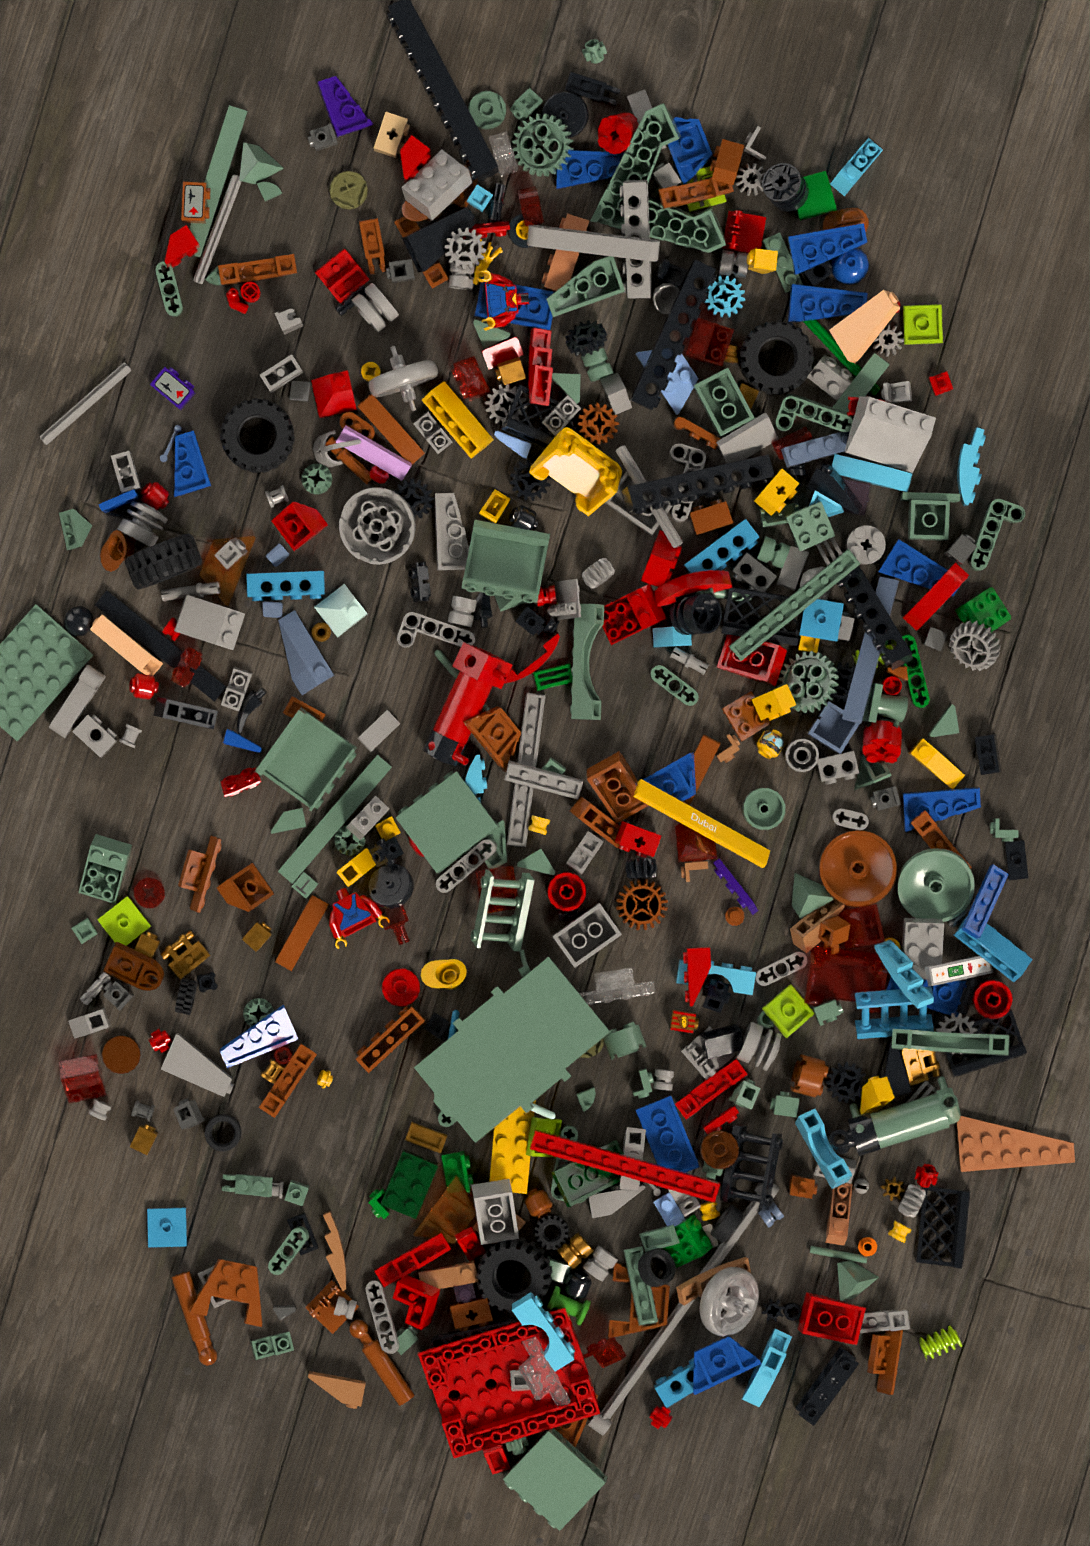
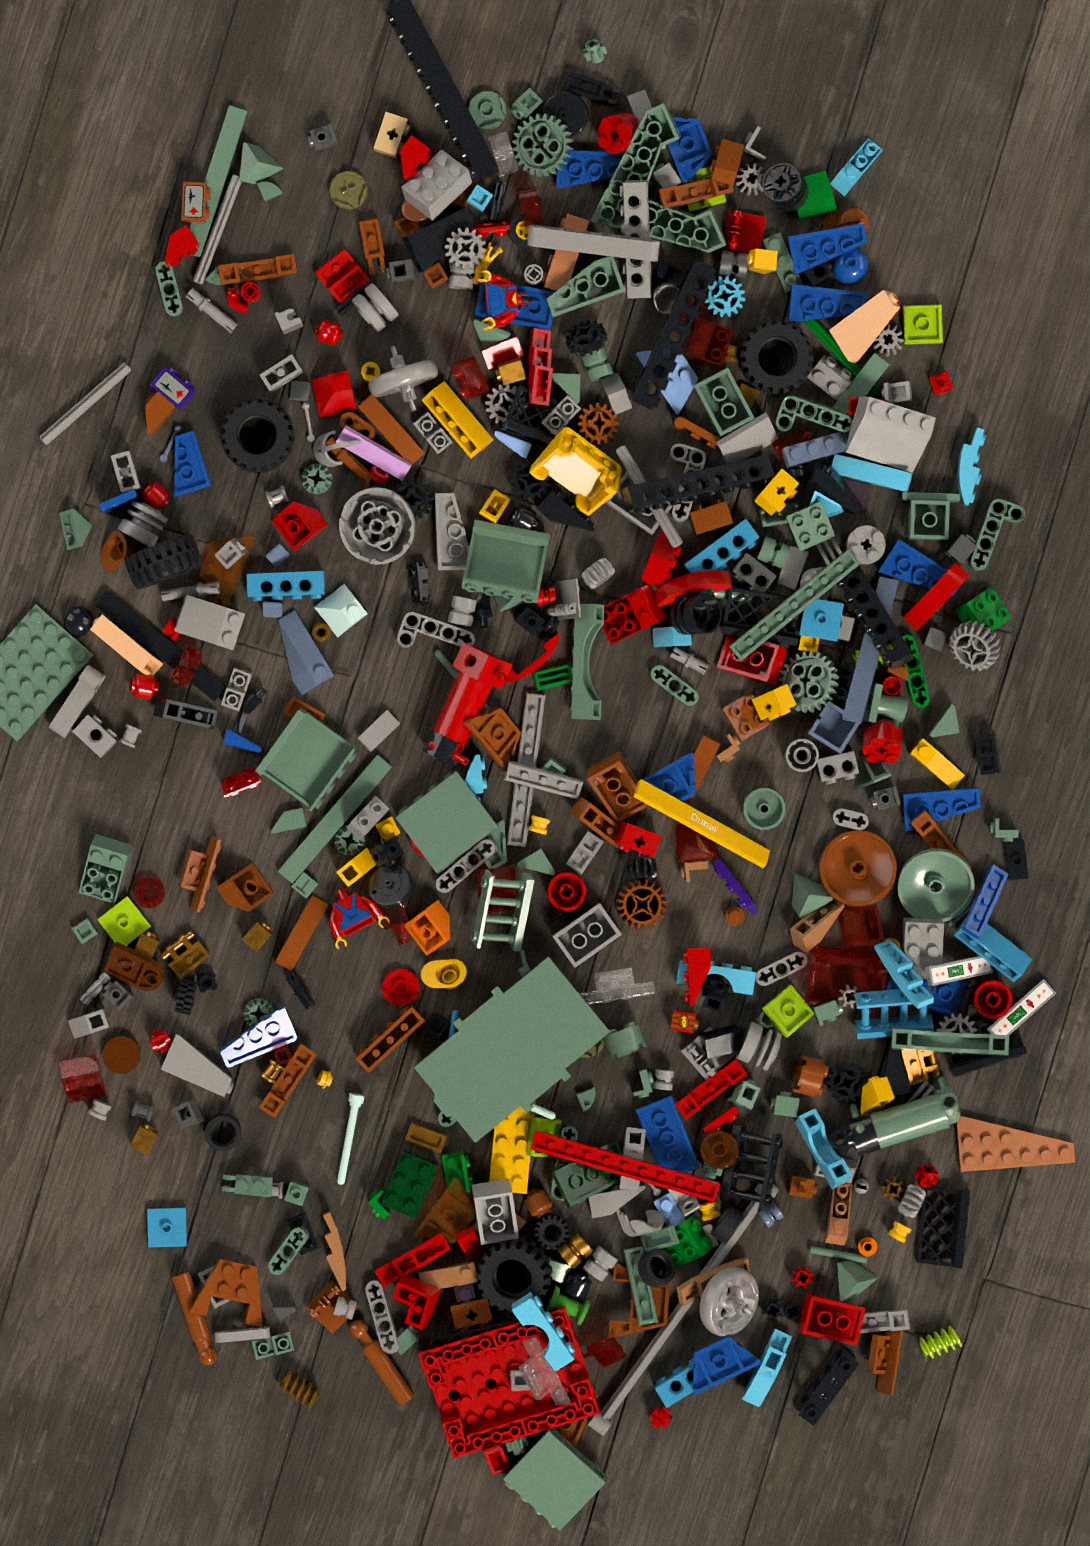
(157, 411): none -> dark orange slope
(215, 313): none -> light grey pin
(242, 1334): none -> light grey beam
(299, 1389): none -> pearl gold piece
(300, 991): none -> black axle
(311, 437): none -> light grey hinge
(328, 332): none -> red piece
(341, 108): dark purple wing -> none
(344, 1389): medium nougat slope -> none
(355, 1102): none -> light aqua piece
(430, 927): none -> orange slope
(531, 276): none -> light grey wheel
(559, 512): none -> black slope
(655, 1222): none -> light grey helmet
(770, 744): head -> none
(797, 1274): none -> red gear
(833, 932): dark orange brick -> none
(844, 998): none -> light grey gear
(1023, 1009): none -> tile

